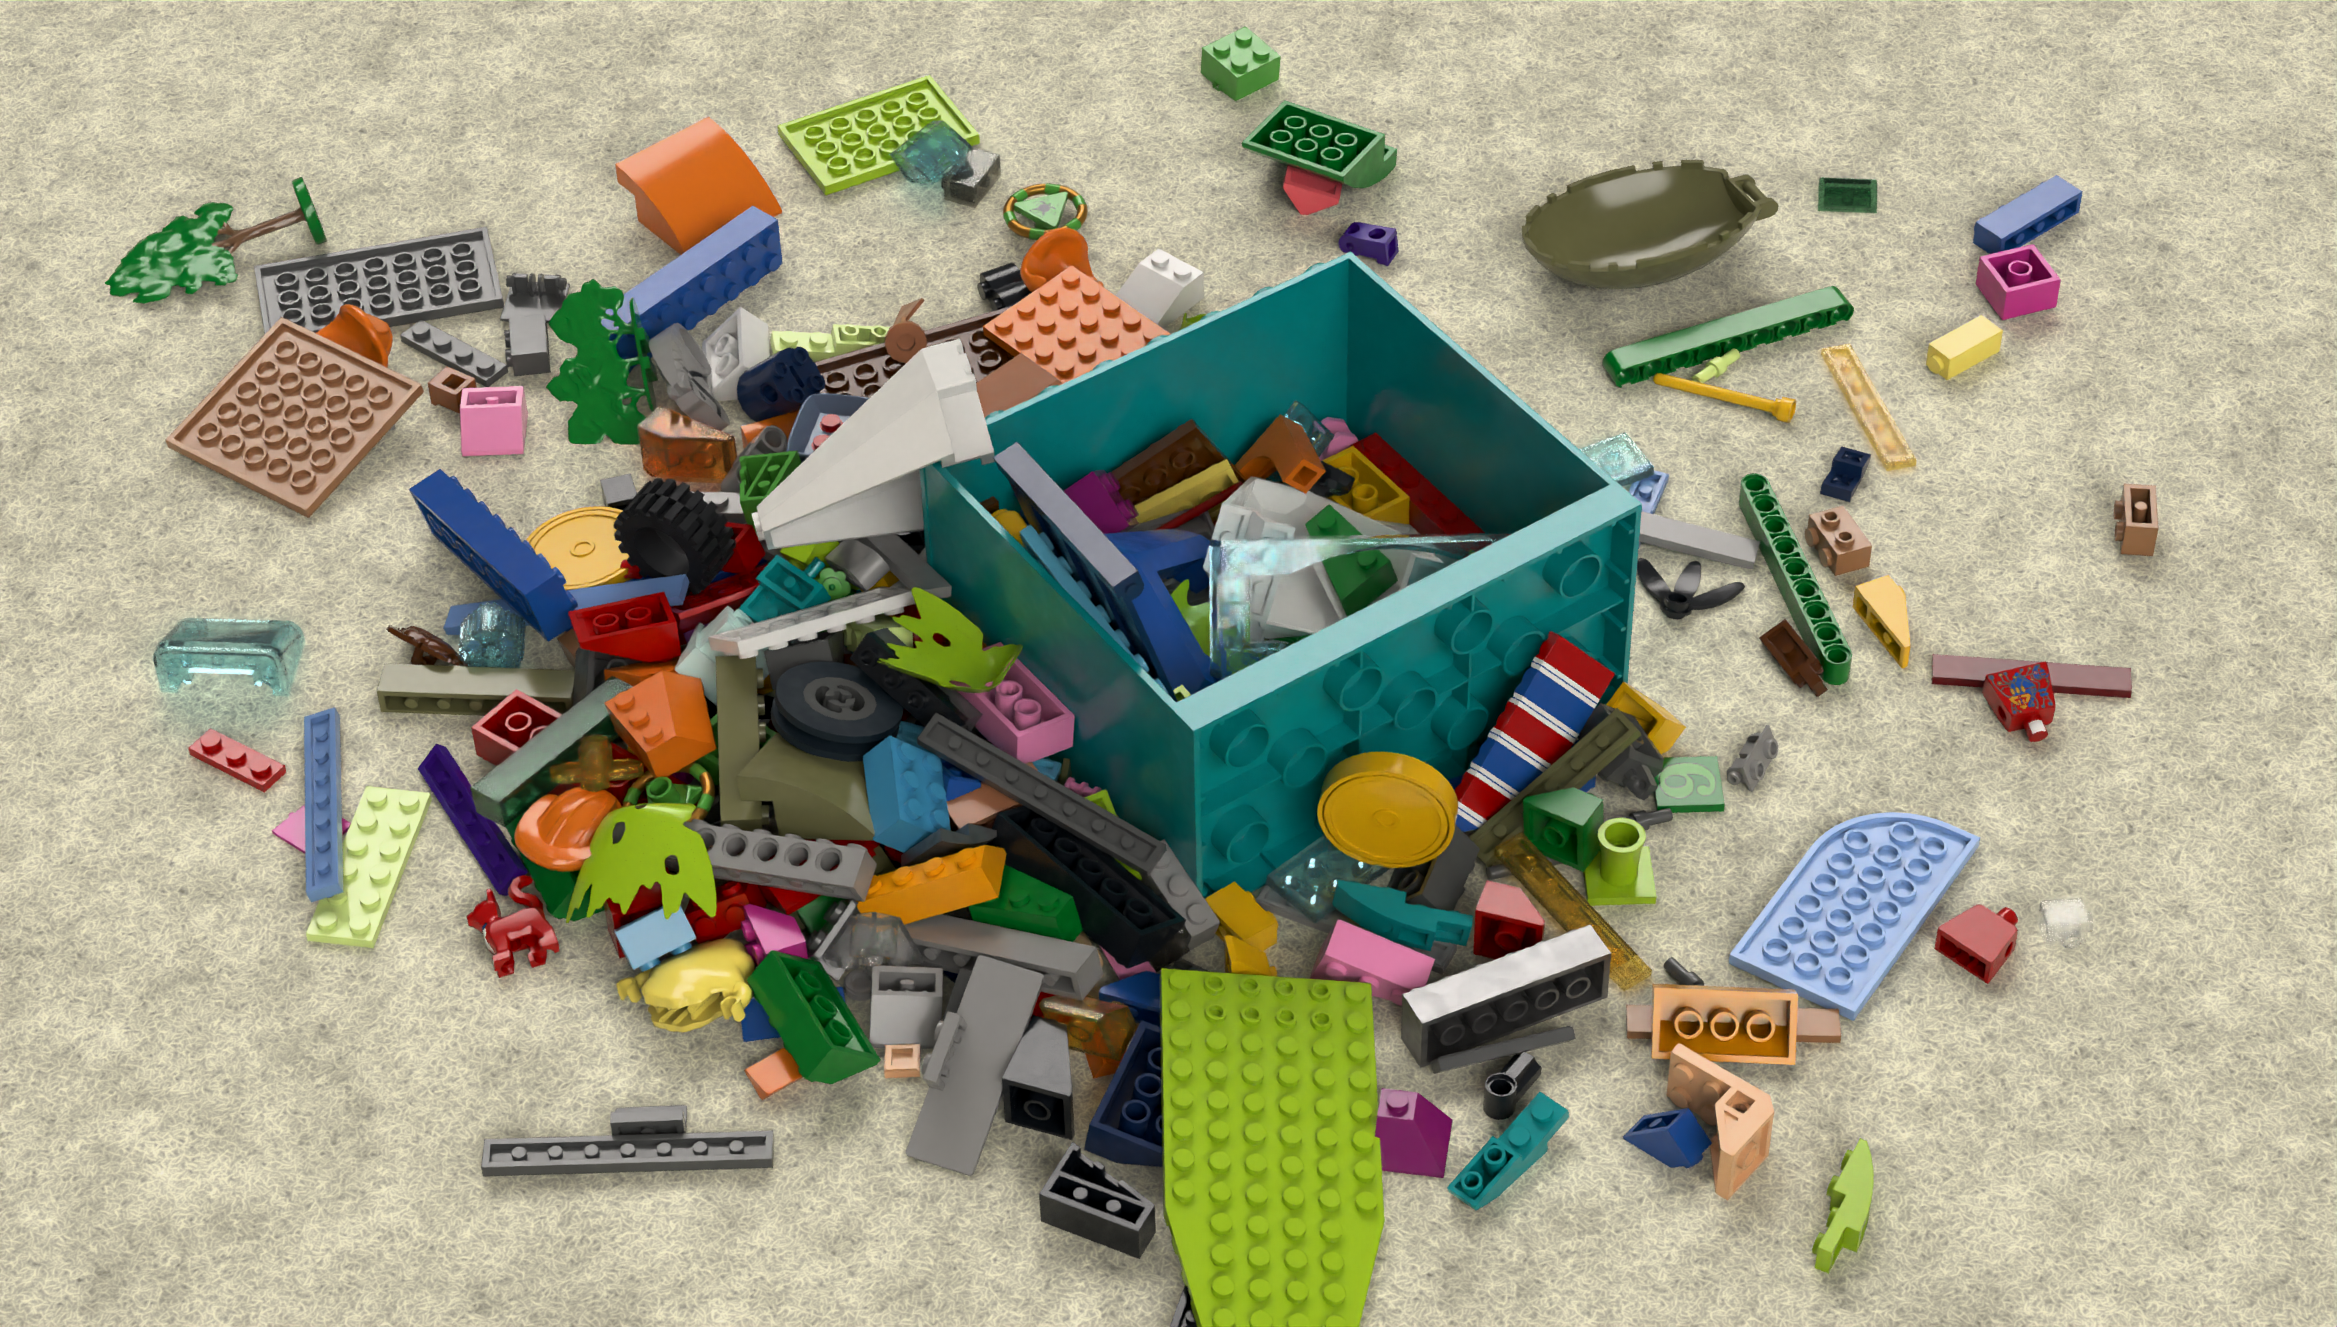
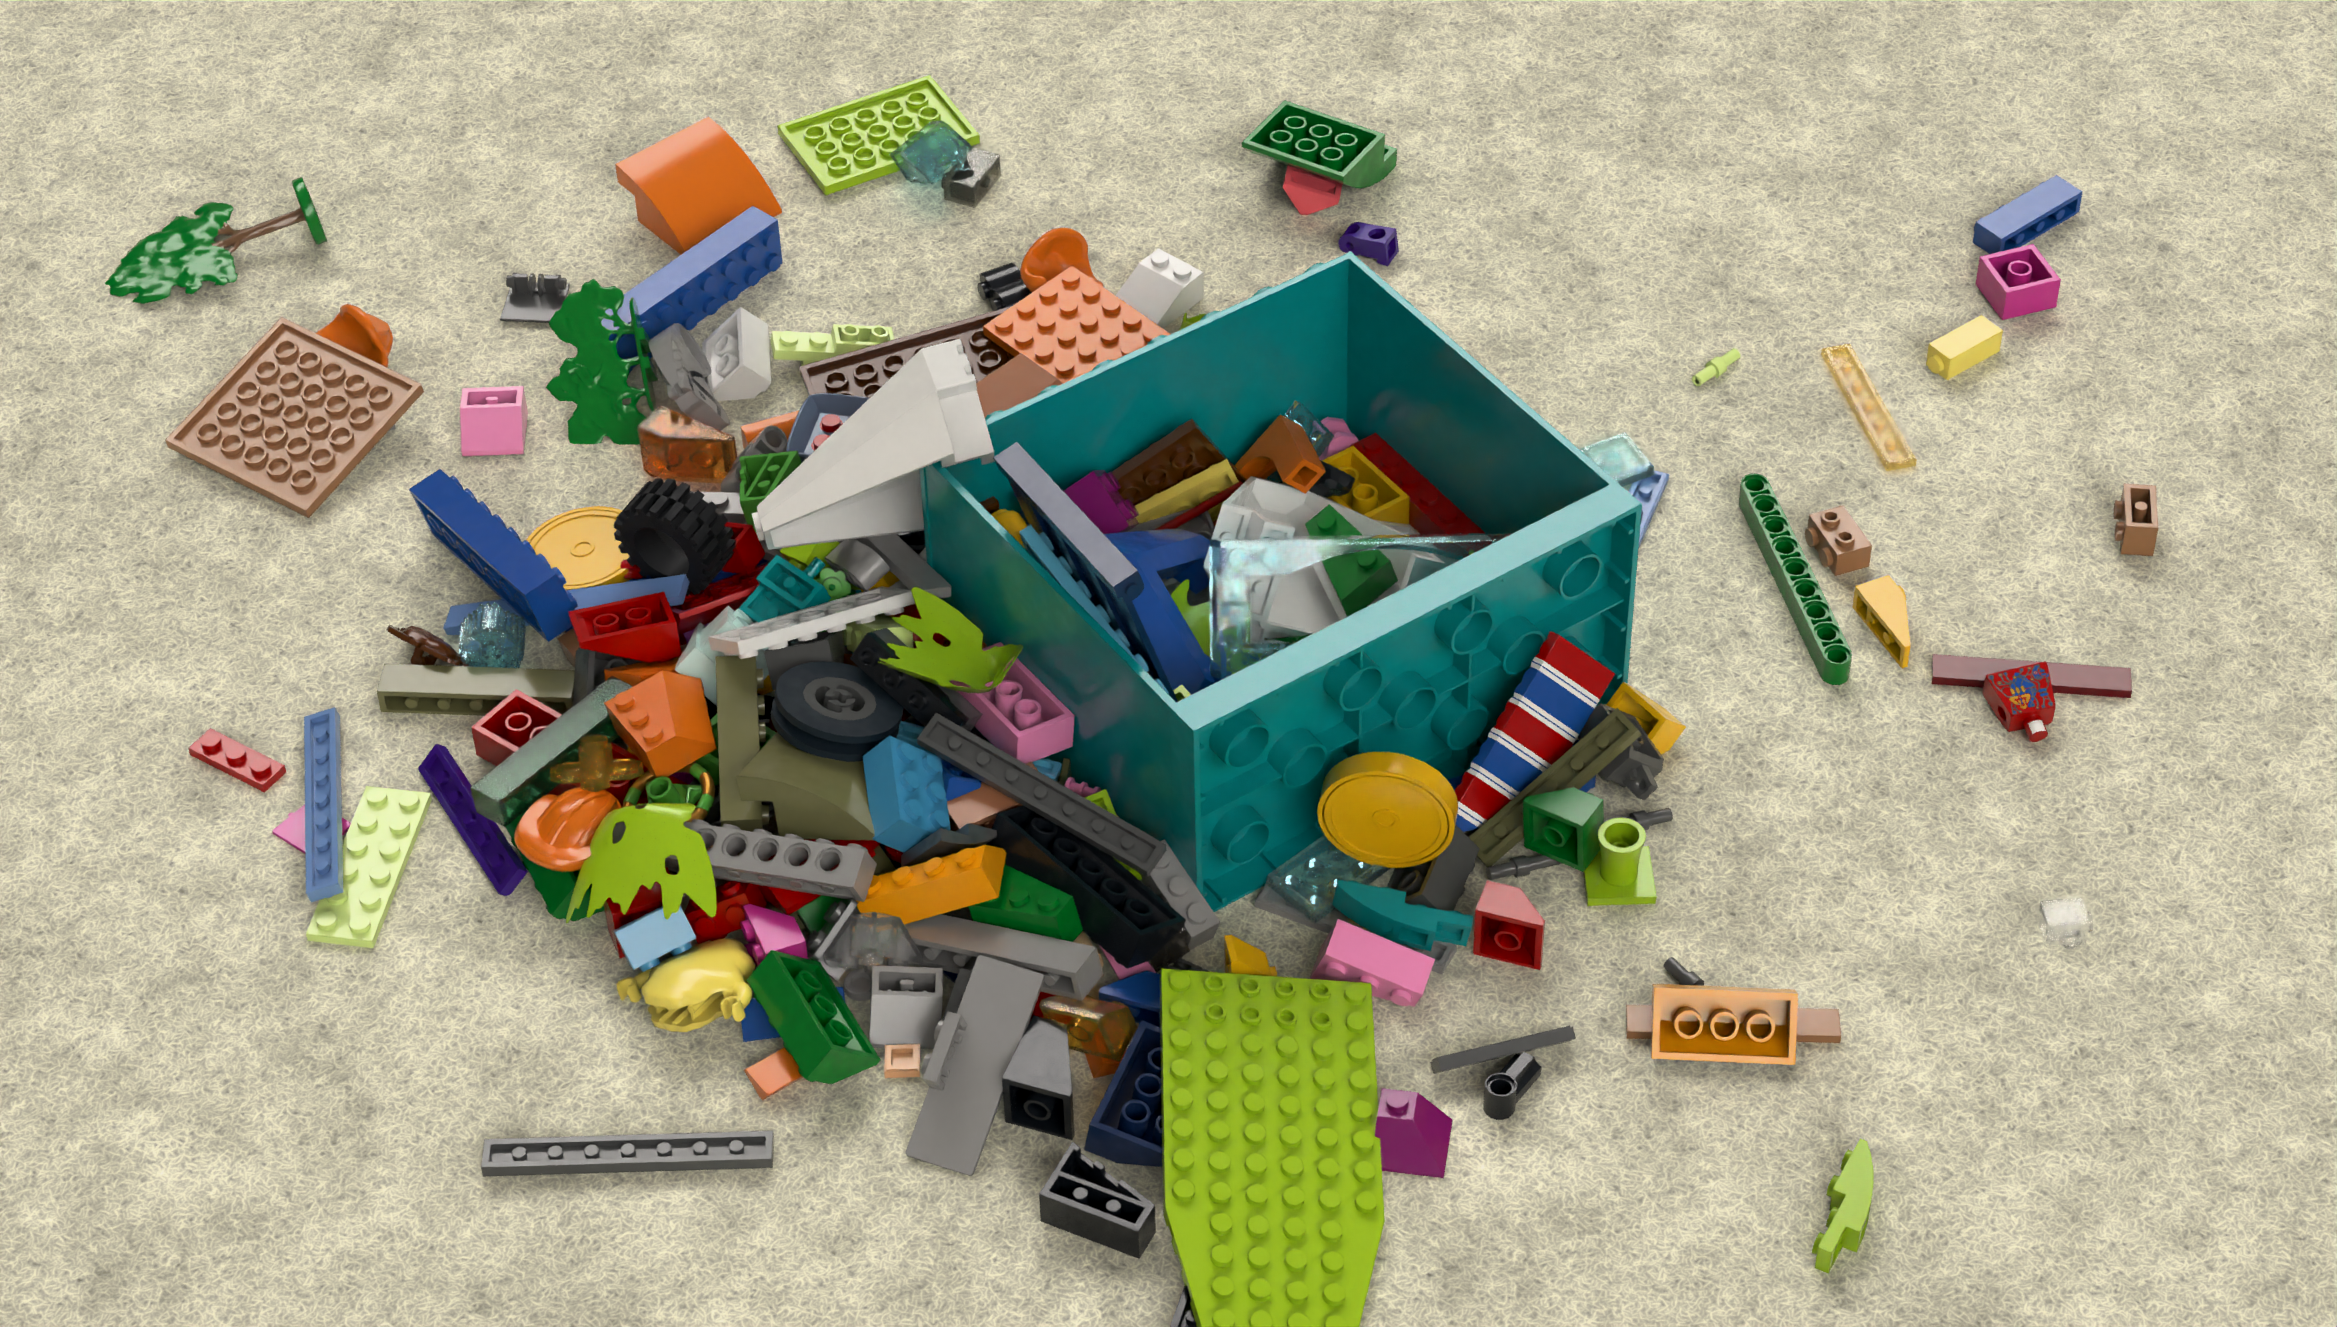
(230, 646): clear light blue windscreen -> none
(389, 281): dark grey plate -> none
(449, 395): dark orange brick -> none
(454, 353): plate -> none
(516, 931): red animal -> none
(528, 345): brick -> none
(618, 491): brick -> none
(649, 1120): panel -> none
(779, 384): dark blue cylinder -> none
(905, 337): nougat piece -> none
(1044, 210): bright green piece -> none
(1240, 63): bright green brick -> none
(1243, 917): yellow brick -> none
(1505, 995): flat silver brick -> none
(1509, 1156): teal slope -> none
(1569, 906): clear yellow tile -> none
(1643, 224): olive windscreen -> none
(1670, 1137): blue slope -> none
(1681, 601): black plant -> none
(1689, 785): tile -> none
(1698, 541): light grey tile -> none
(1717, 337): green beam -> none
(1730, 1103): light nougat bracket -> none
(1754, 759): light grey hinge -> none
(1781, 408): yellow piece -> none
(1794, 657): reddish brown hinge -> none
(1845, 474): dark blue slope -> none
(1847, 195): clear green slope -> none
(1853, 907): light blue plate -> none
(1979, 940): torso -> none

